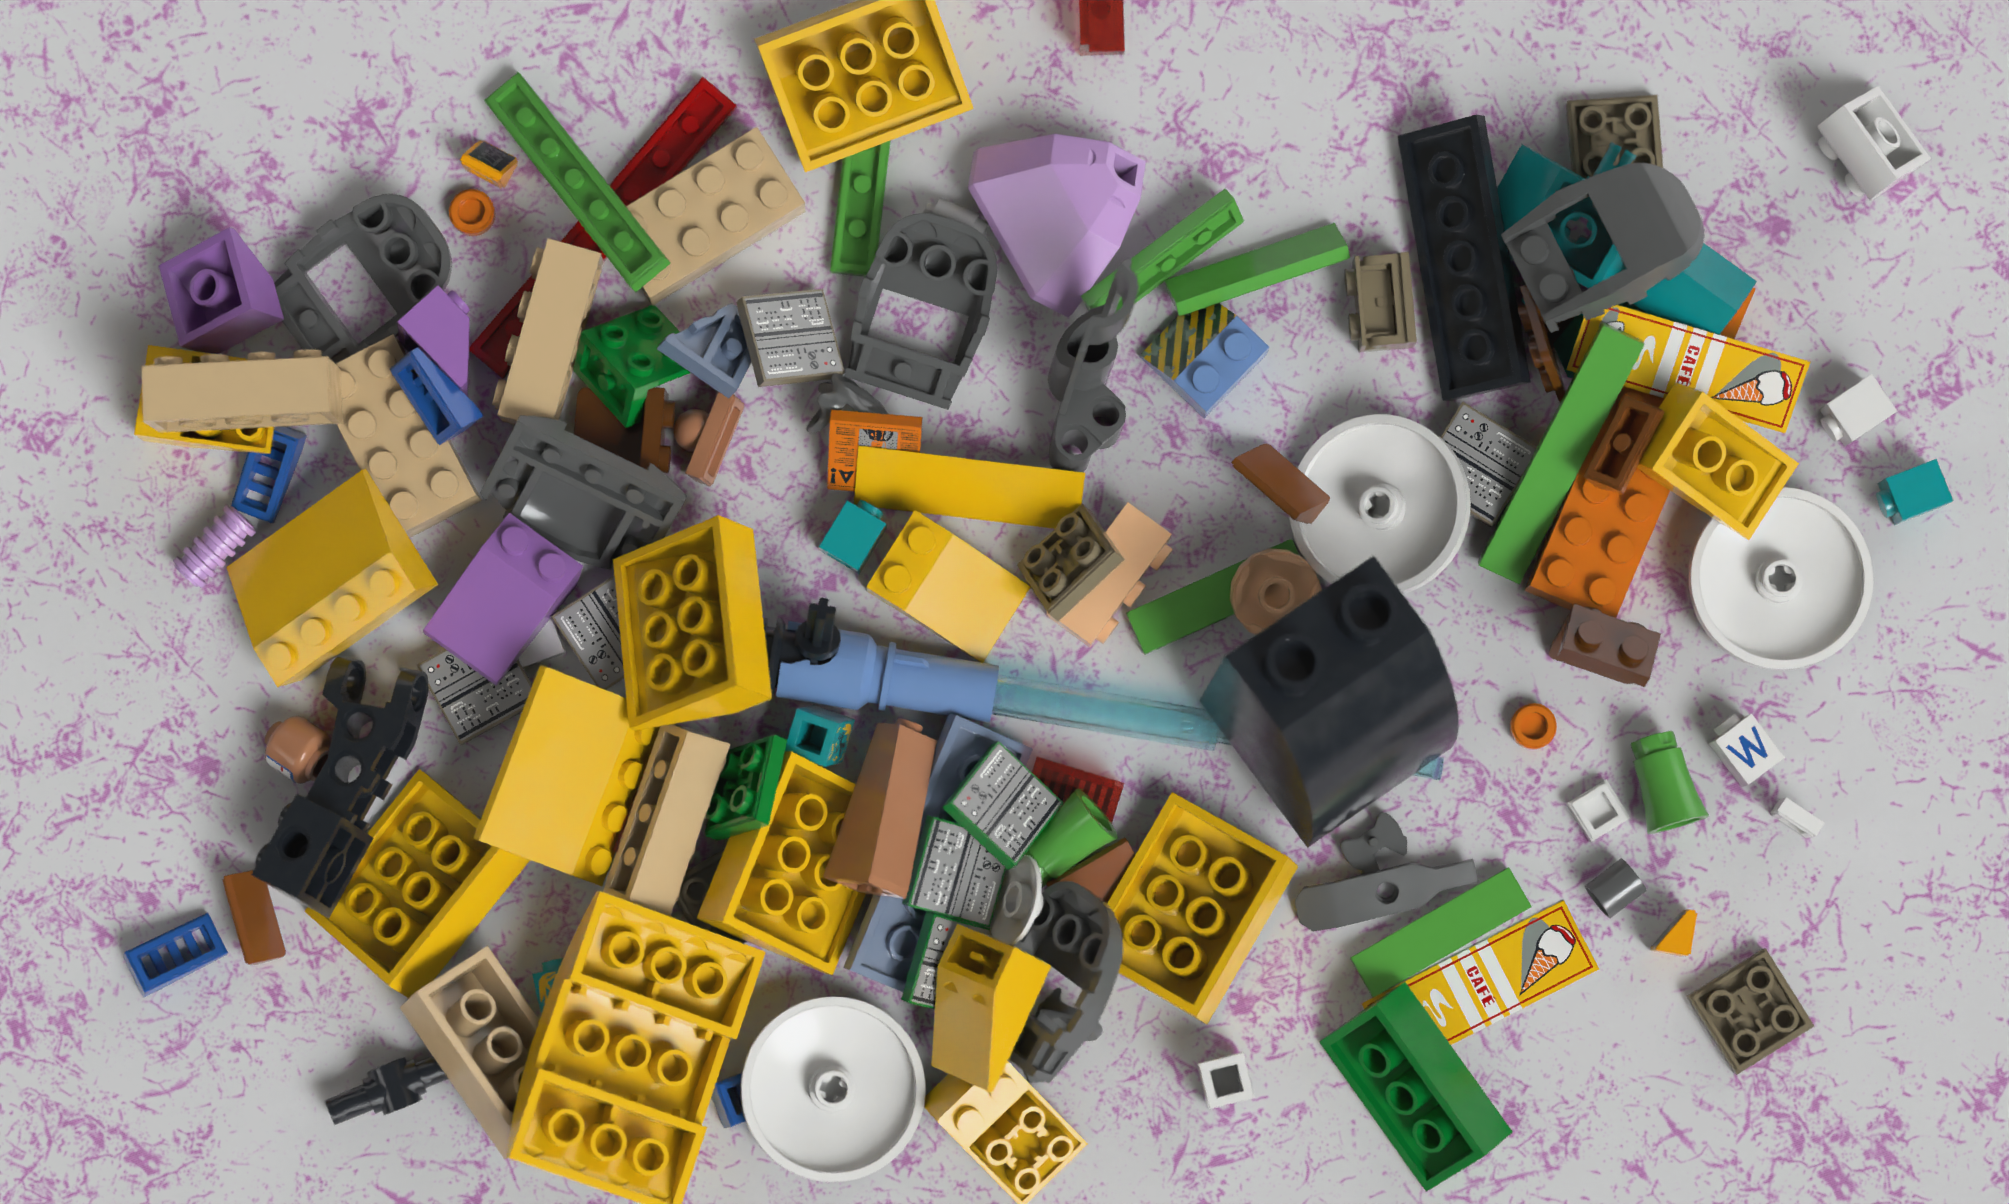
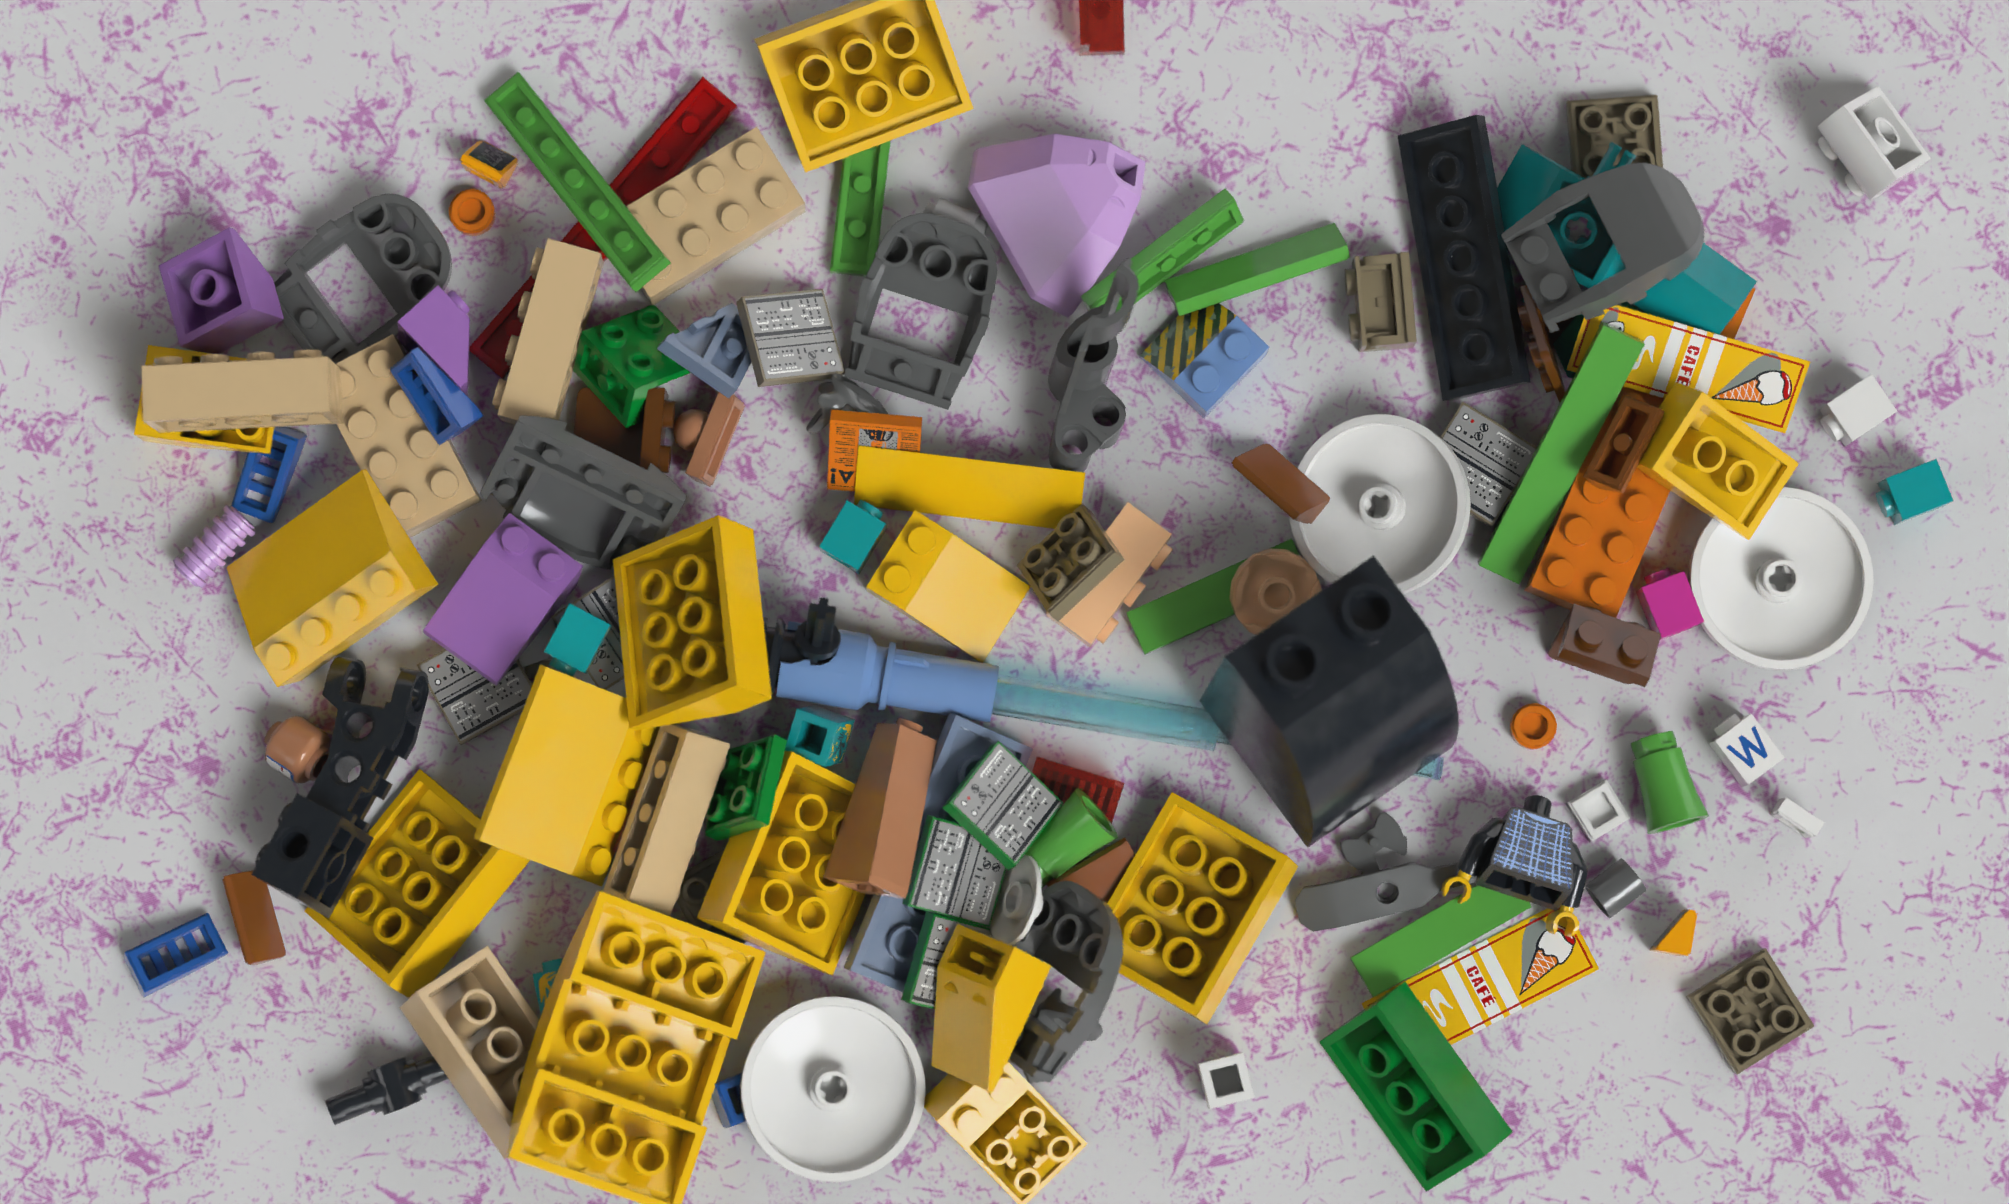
(576, 641): none -> teal brick
(1527, 859): none -> black torso
(1669, 603): none -> dark pink brick

